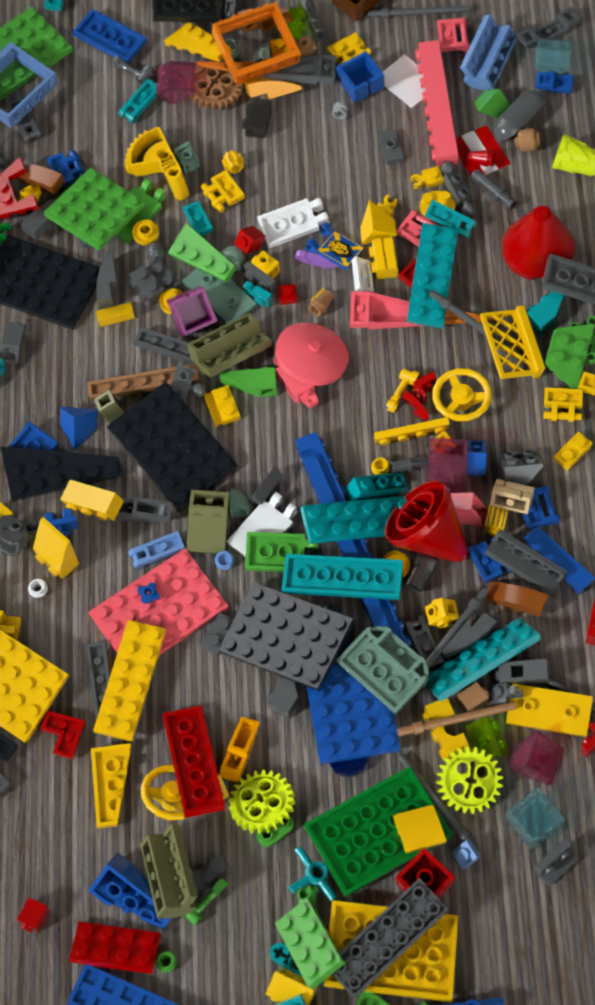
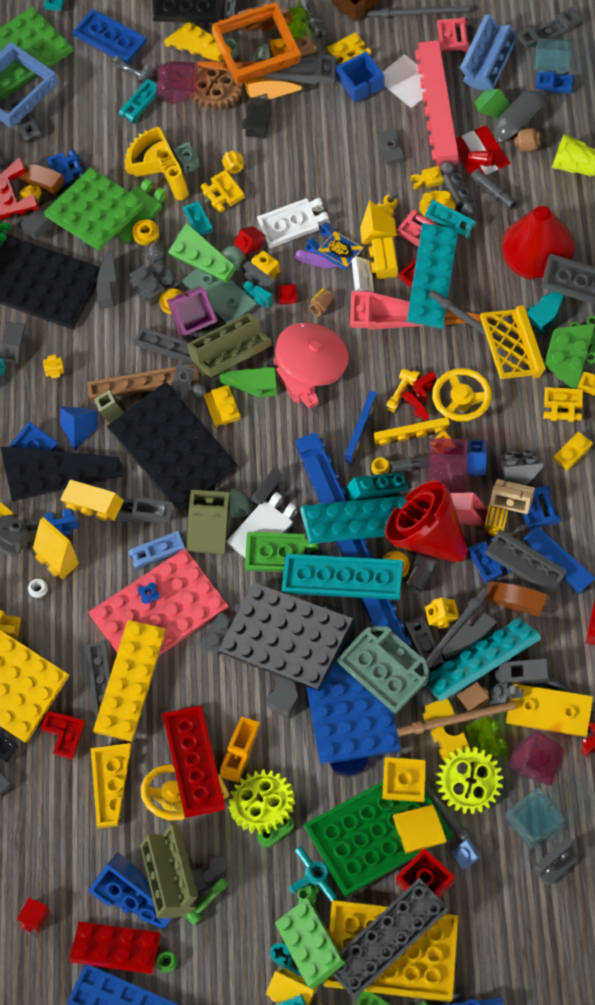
(53, 366): none -> yellow gear
(115, 314): yellow slope -> none
(224, 560): medium blue plate -> none
(339, 111): light grey bush -> none
(361, 427): none -> blue tile
(404, 779): none -> yellow plate

